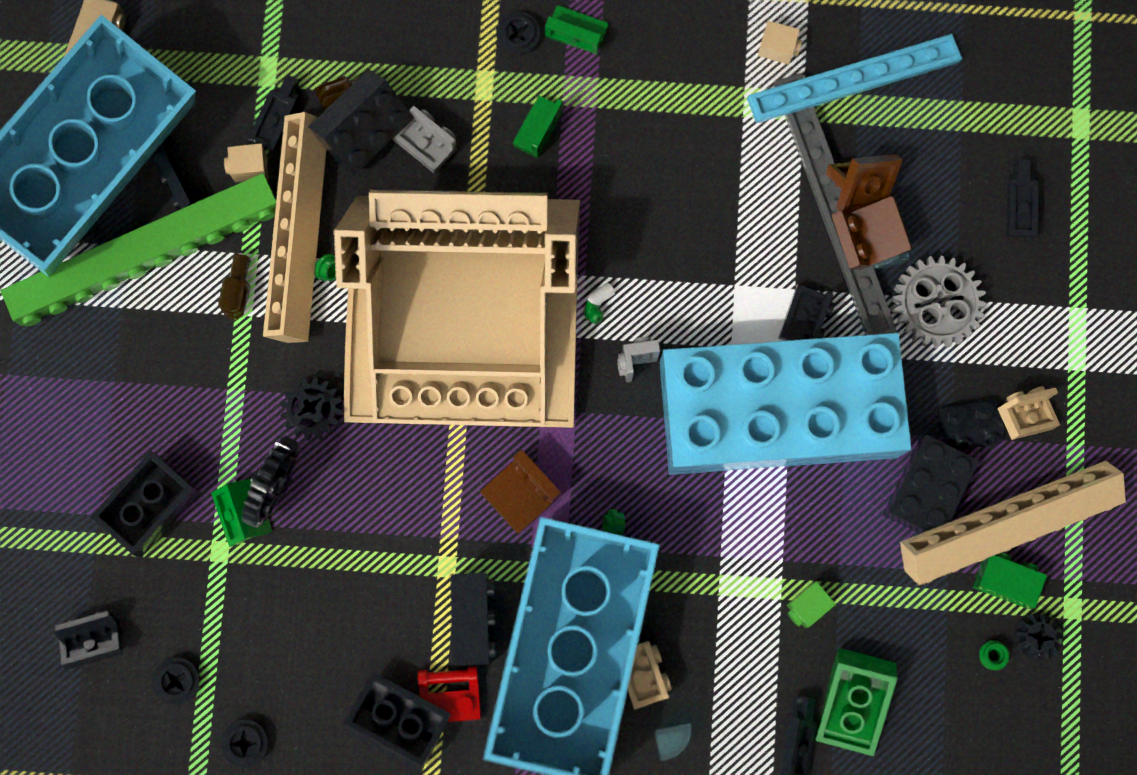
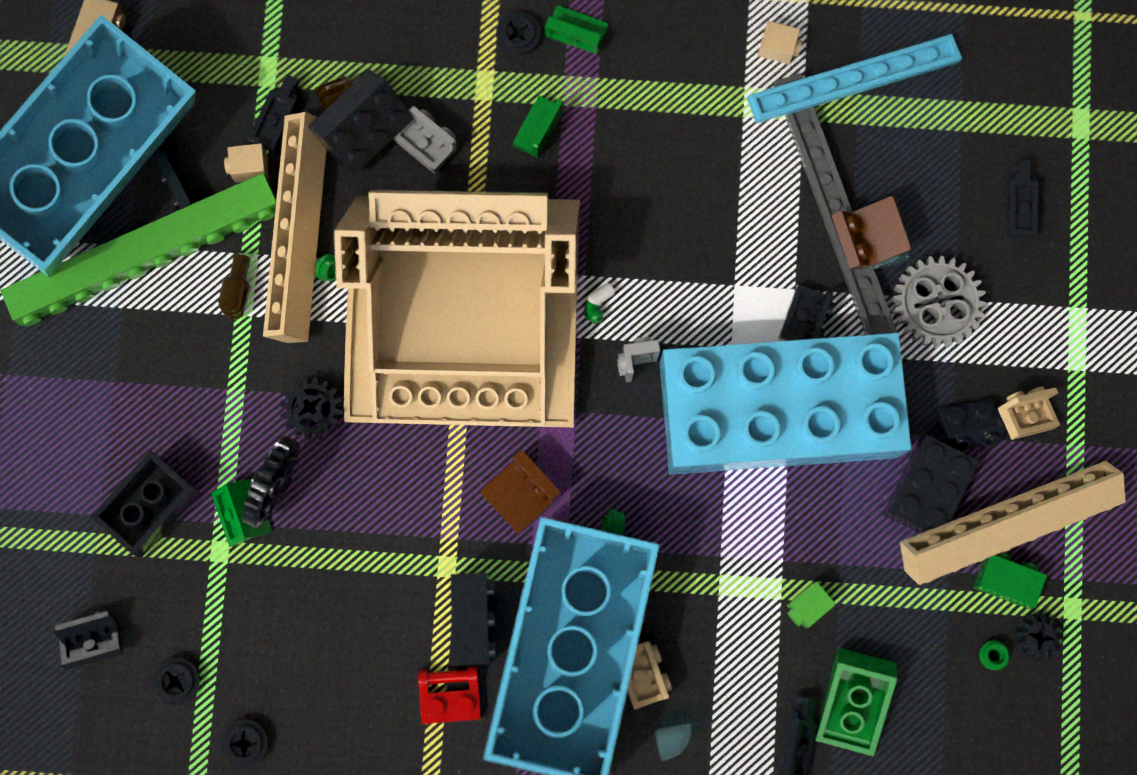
(396, 722): black slope -> none
(864, 180): reddish brown bracket -> none

